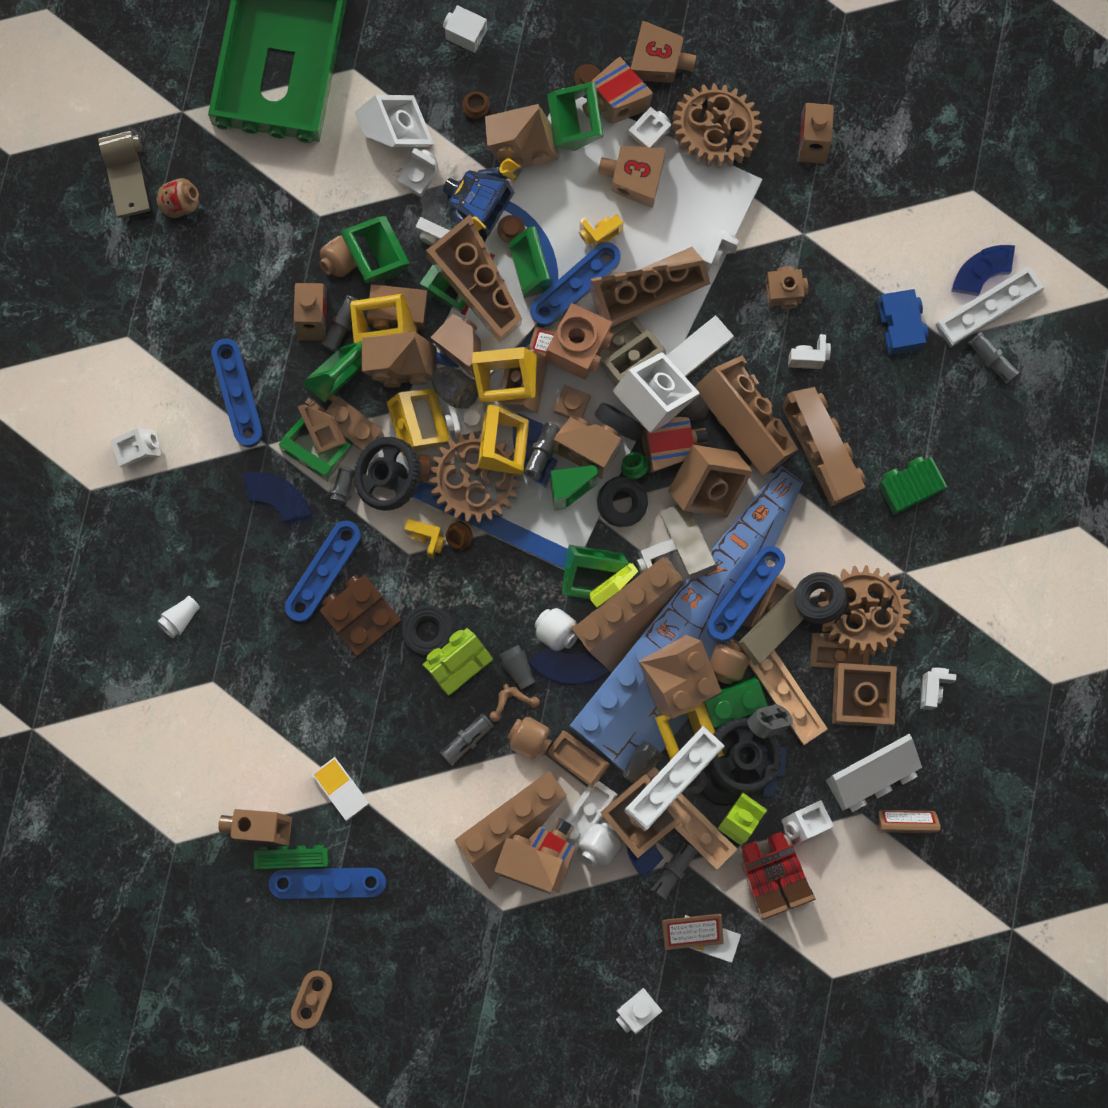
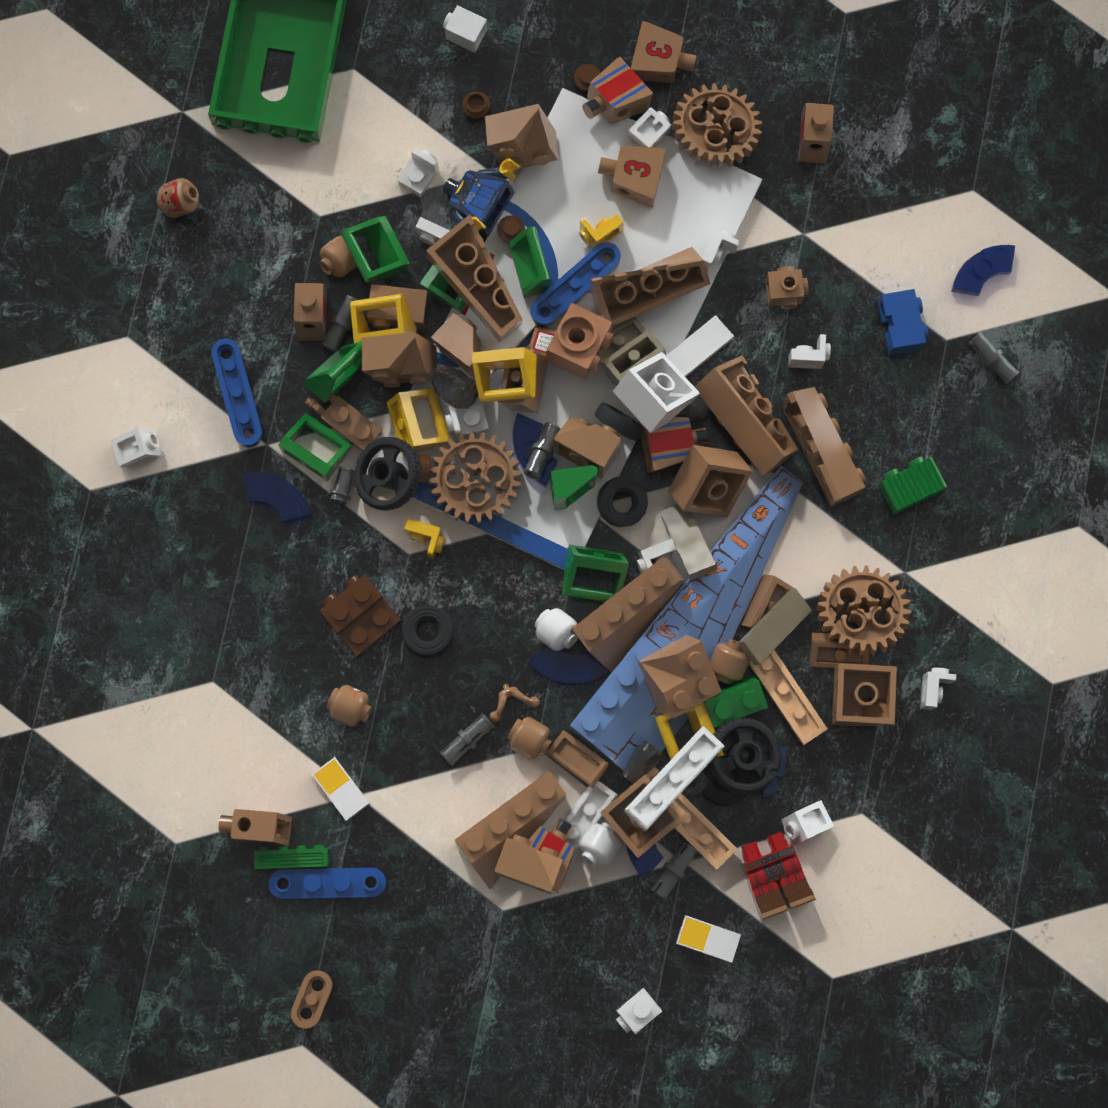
(125, 173): dark tan door -> none
(177, 618): white cone -> none
(322, 428): medium nougat tile -> none
(323, 571): blue plate -> none
(349, 705): none -> medium nougat head
(394, 121): white slope -> none
(457, 660): lime brick -> none
(459, 535): reddish brown plate -> none
(487, 458): yellow tile -> none
(517, 666): dark grey cone -> none
(565, 117): green tile -> none
(572, 403): medium nougat plate -> none
(613, 585): neon yellow tile -> none
(634, 465): green plate -> none
(692, 931): slope -> none
(742, 819): lime brick -> none
(746, 594): blue plate -> none
(770, 721): dark grey beam -> none
(824, 614): black tyre -> none
(875, 774): white slope -> none
(908, 821): slope -> none
(989, 306): white tile -> none

